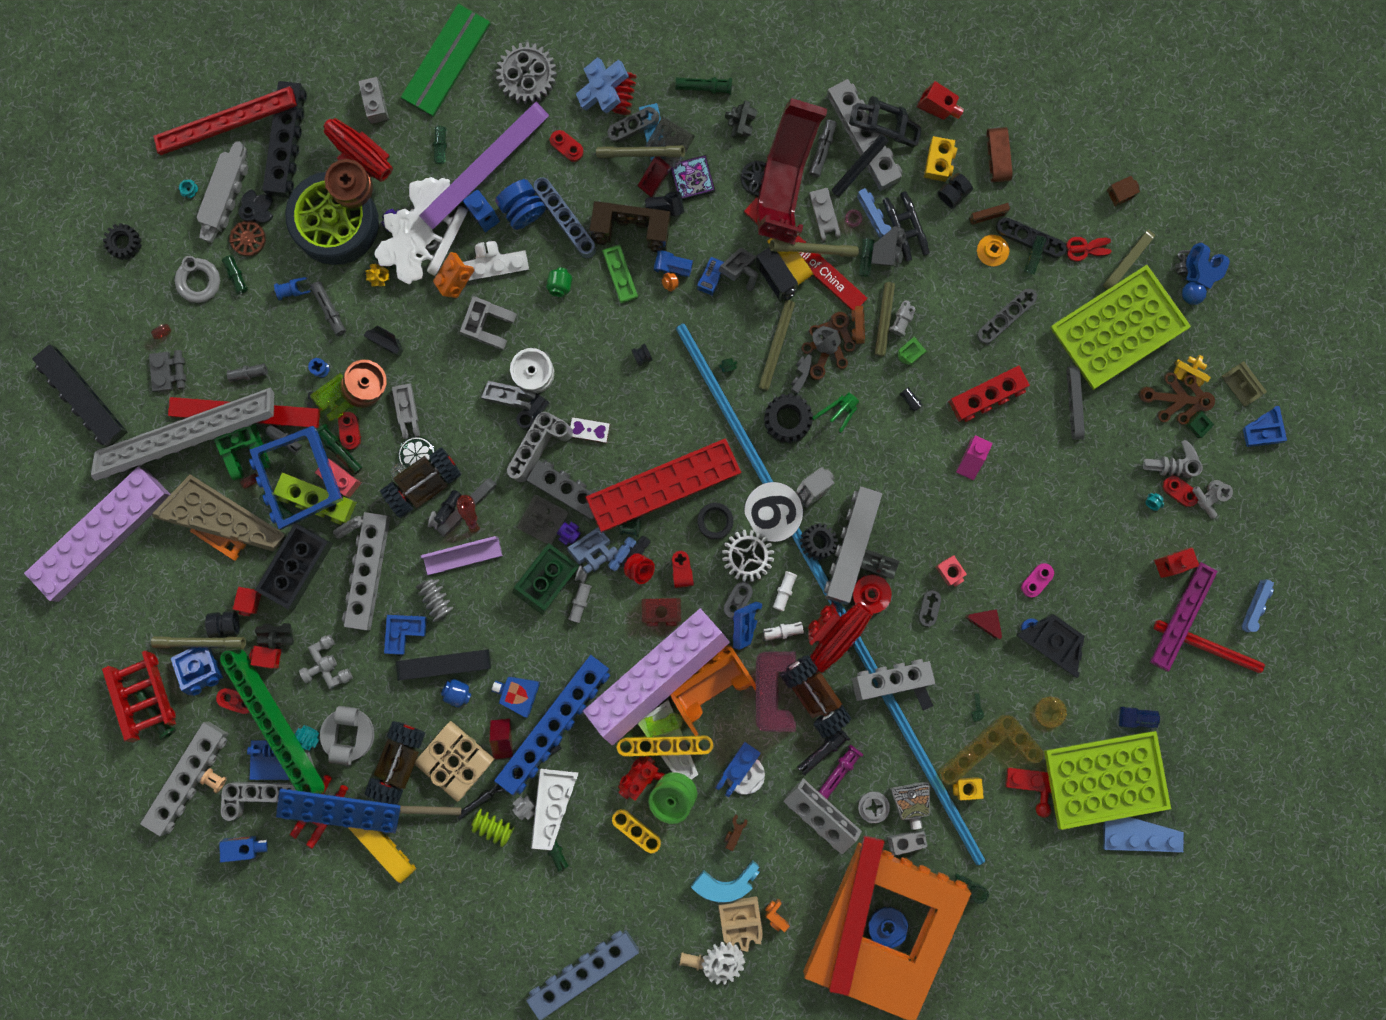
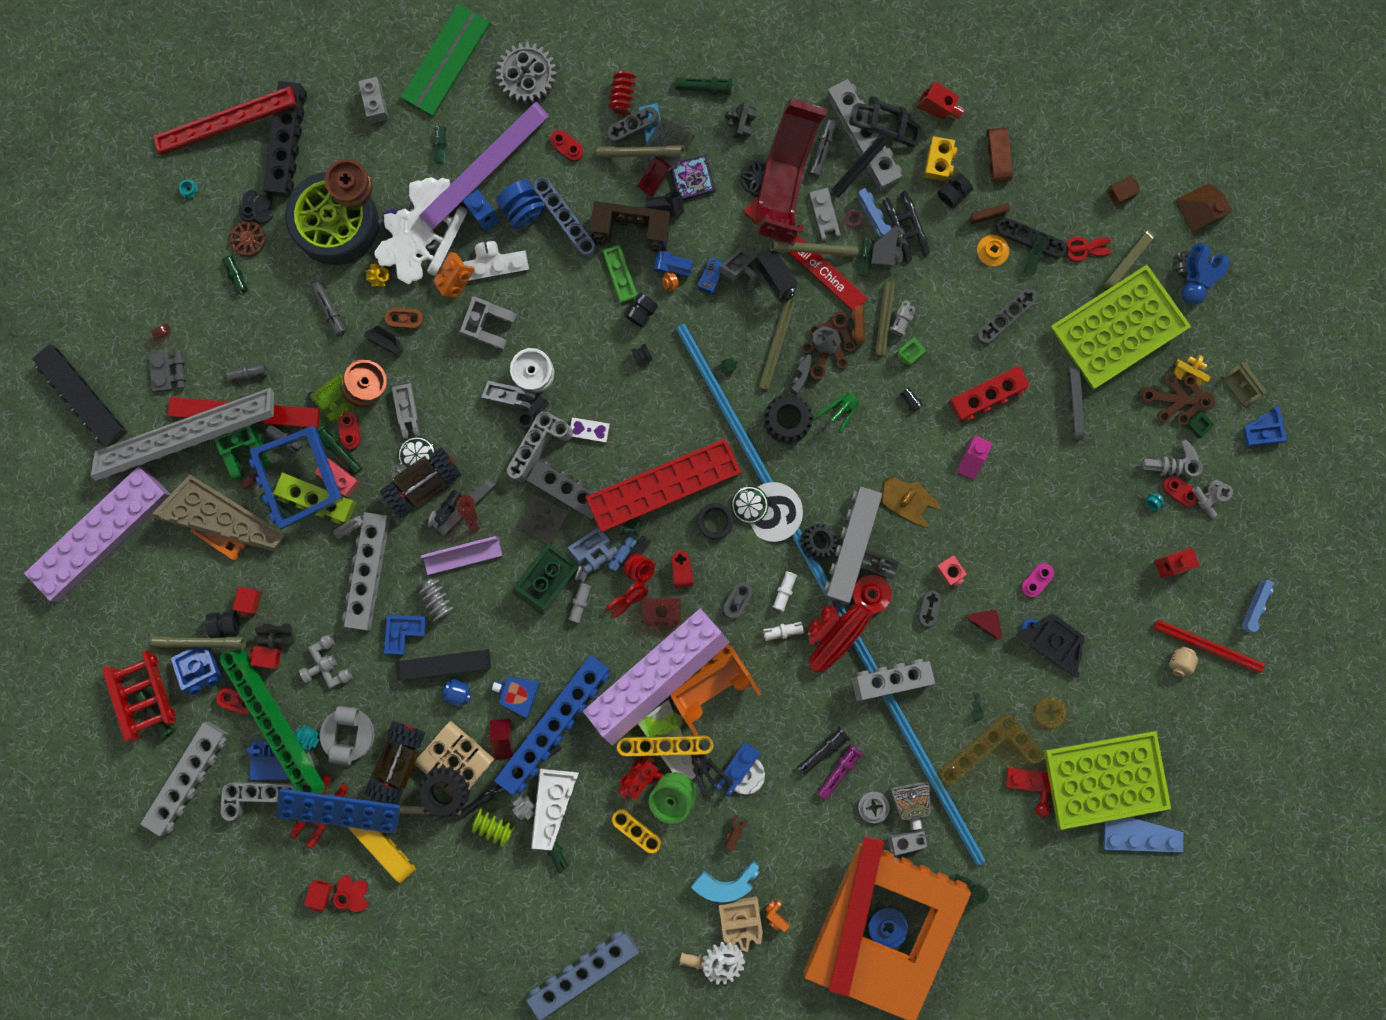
(114, 234): black tyre -> none
(184, 270): light grey piece -> none
(206, 779): light nougat bush -> none
(222, 191): light grey hinge -> none
(232, 849): blue torso -> none
(282, 569): black brick -> none
(289, 289): blue piece -> none
(318, 895): none -> red brick
(324, 369): blue bush -> none
(353, 892): none -> red plate
(359, 148): red plate -> none
(405, 316): none -> dark orange plate
(435, 806): none -> black tyre
(559, 282): green head -> none
(568, 533): dark purple gear -> none
(602, 85): medium blue plate -> none
(633, 594): none -> red piece
(641, 309): none -> black wheel
(702, 766): none -> black plant
(744, 625): blue wing -> none
(750, 504): none -> dish
(755, 540): white gear -> none
(767, 713): clear pink windscreen -> none
(796, 265): yellow beam -> none
(815, 486): light grey brick -> none
(816, 696): plate -> none
(822, 816): light grey brick -> none
(907, 499): none -> pearl gold shield
(923, 696): black window -> none
(976, 792): yellow brick -> none
(1133, 717): clear blue piece -> none
(1183, 617): magenta tile -> none
(1183, 662): none -> tan head
(1203, 207): none -> reddish brown slope

